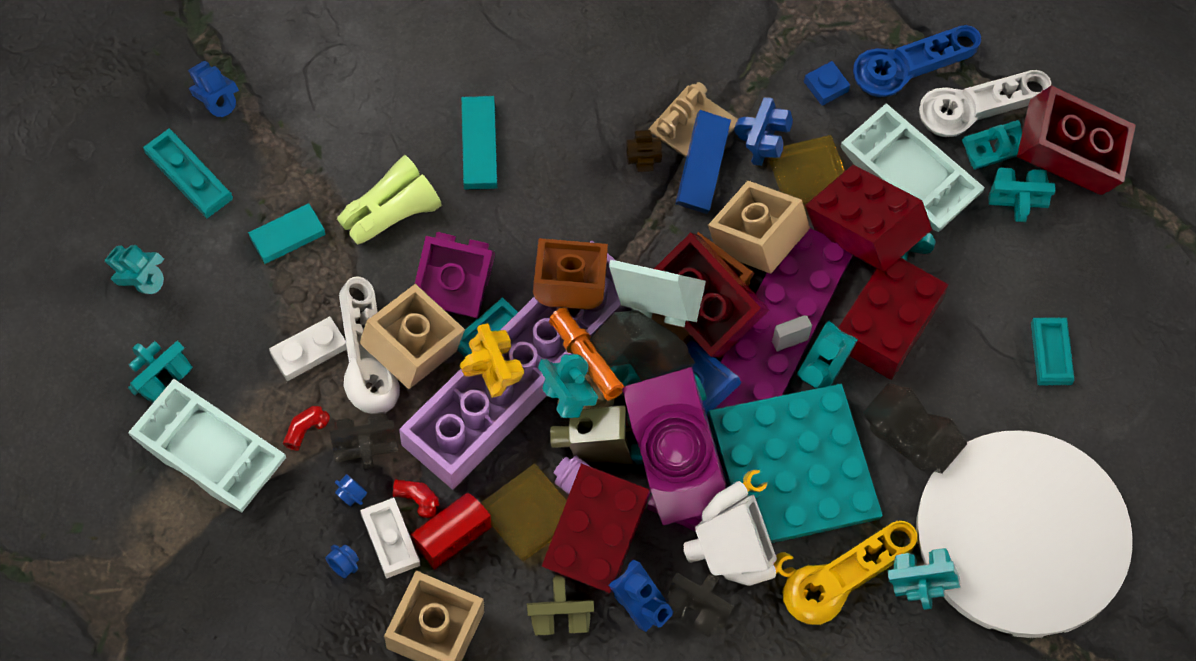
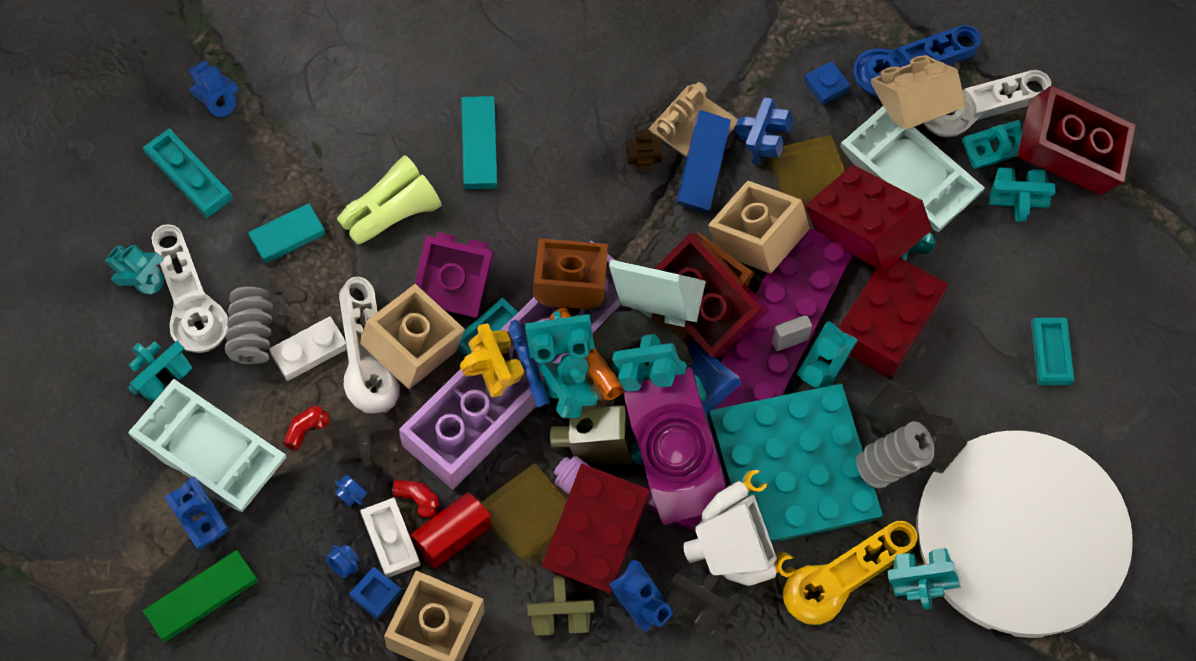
(189, 298): none -> white beam
(191, 501): none -> blue hips
(200, 596): none -> green tile
(248, 325): none -> light grey piece
(375, 593): none -> blue plate
(521, 343): none -> blue animal
(560, 336): none -> teal hips
(662, 364): none -> teal hips
(896, 455): none -> light grey piece
(919, 91): none -> tan slope

